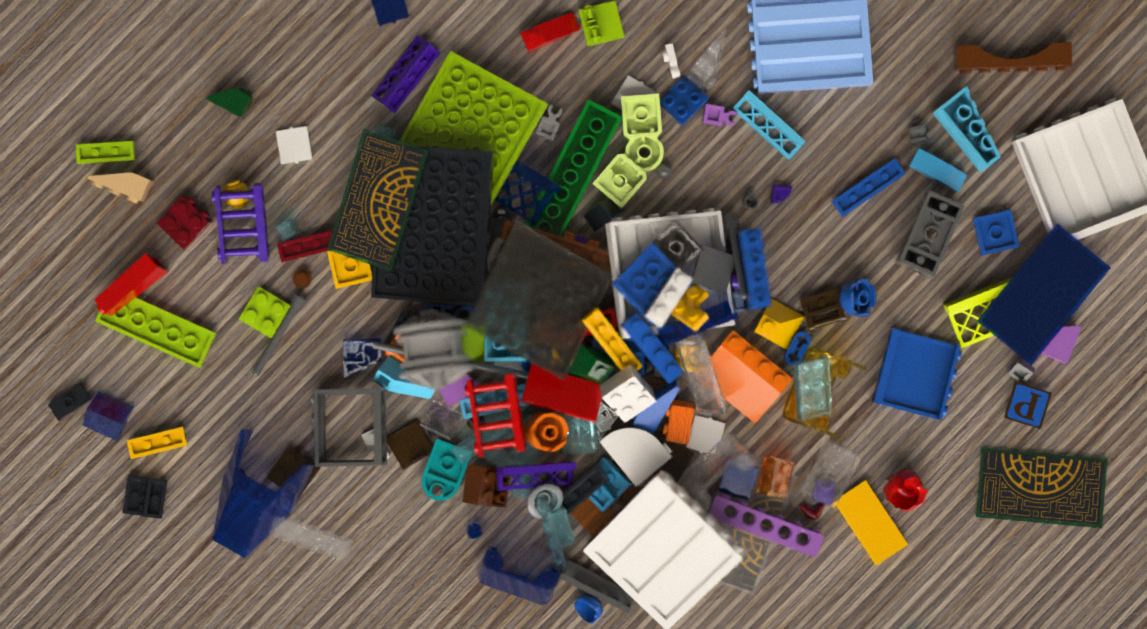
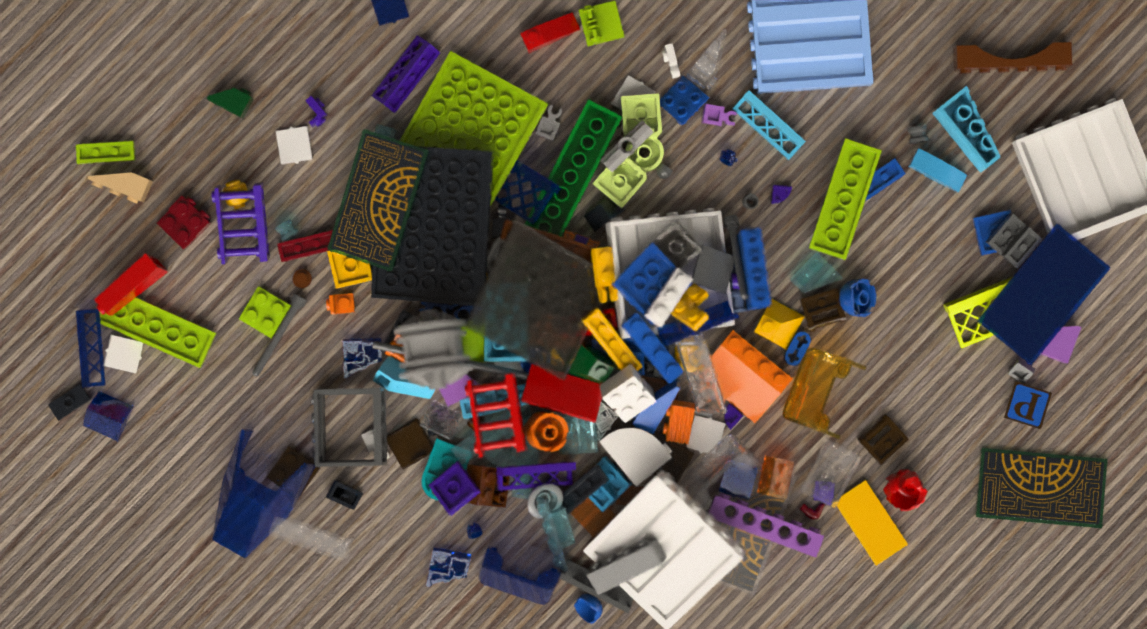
(84, 350): none -> clear blue fence
(123, 354): none -> white piece
(144, 496): black slope -> none
(157, 442): yellow plate -> none
(317, 107): none -> dark purple bracket
(341, 303): none -> orange bracket
(344, 494): none -> black slope
(447, 565): none -> clear blue slope
(454, 488): none -> dark purple plate
(604, 273): none -> yellow hinge
(618, 155): none -> light grey piece
(627, 565): none -> brick
(728, 157): none -> clear blue plate
(732, 416): none -> dark purple tile
(813, 388): clear light blue plate -> none
(814, 274): none -> clear light blue wing
(845, 199): none -> lime plate
(887, 444): none -> dark brown plate
(916, 374): blue panel -> none
(926, 254): dark grey plate -> none
(1013, 240): none -> dark grey slope

